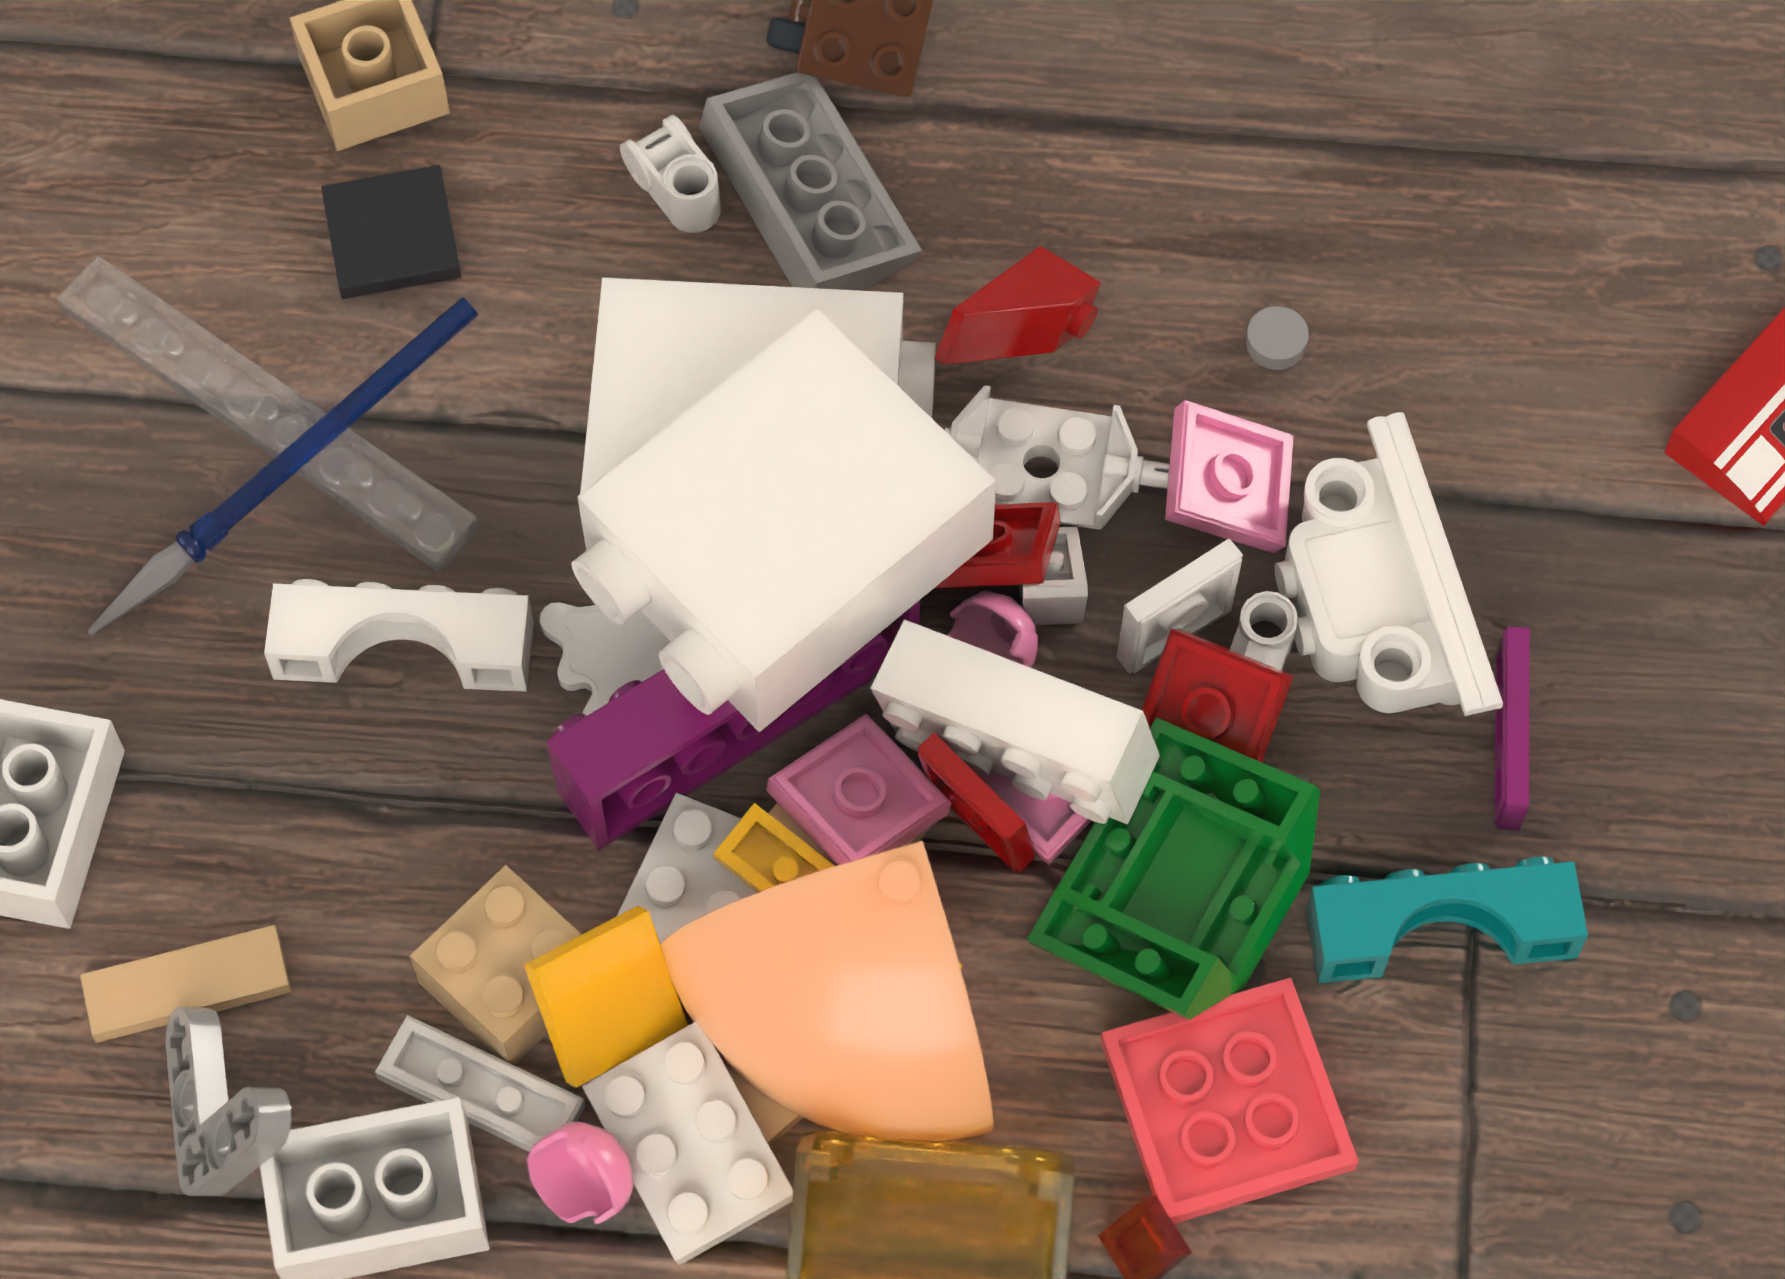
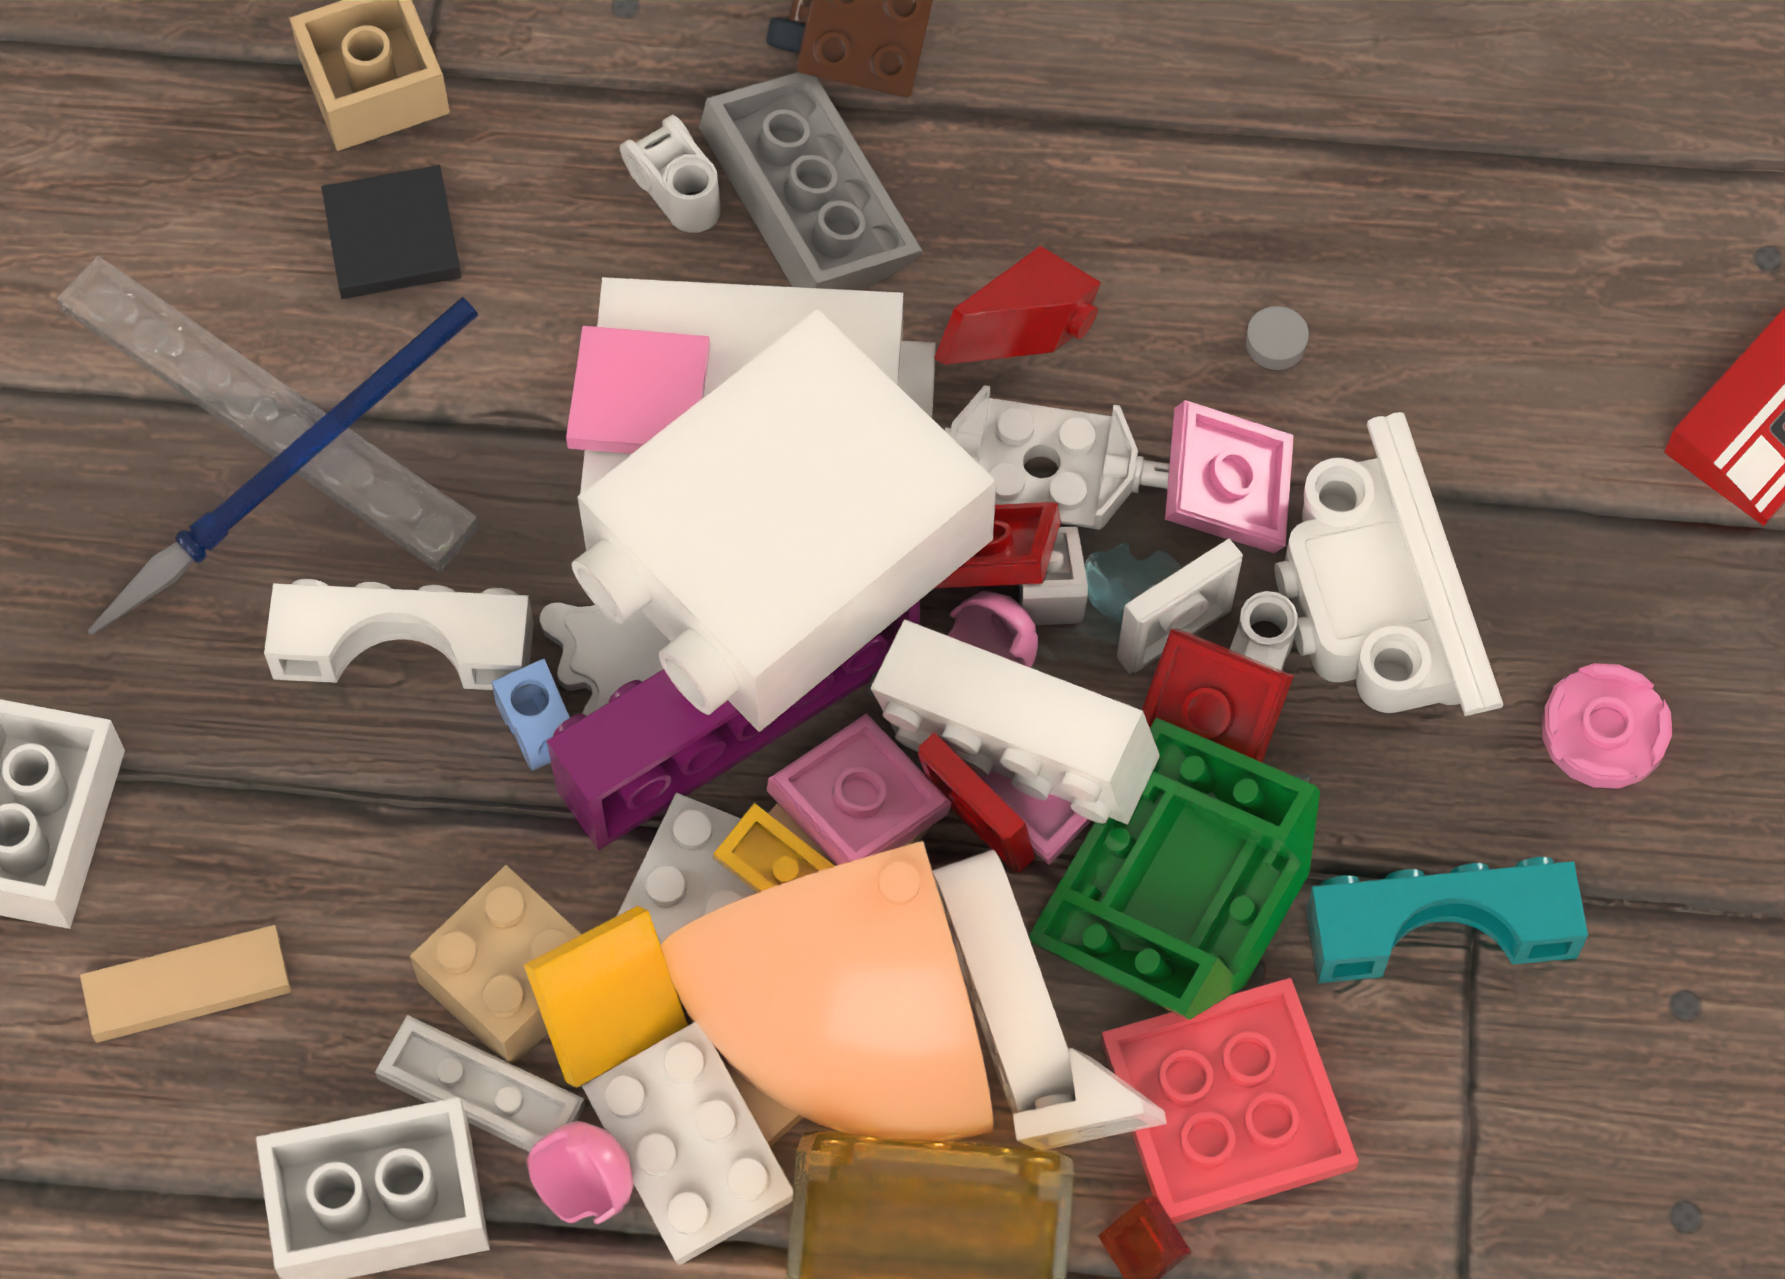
(214, 1137): light grey beam -> none
(532, 710): none -> light blue leg
(633, 386): none -> bright pink tile
(1004, 981): none -> white beam
(1101, 1109): none -> white slope
(1119, 577): none -> clear light blue hair
(1512, 729): magenta tile -> none
(1606, 726): none -> bright pink tile

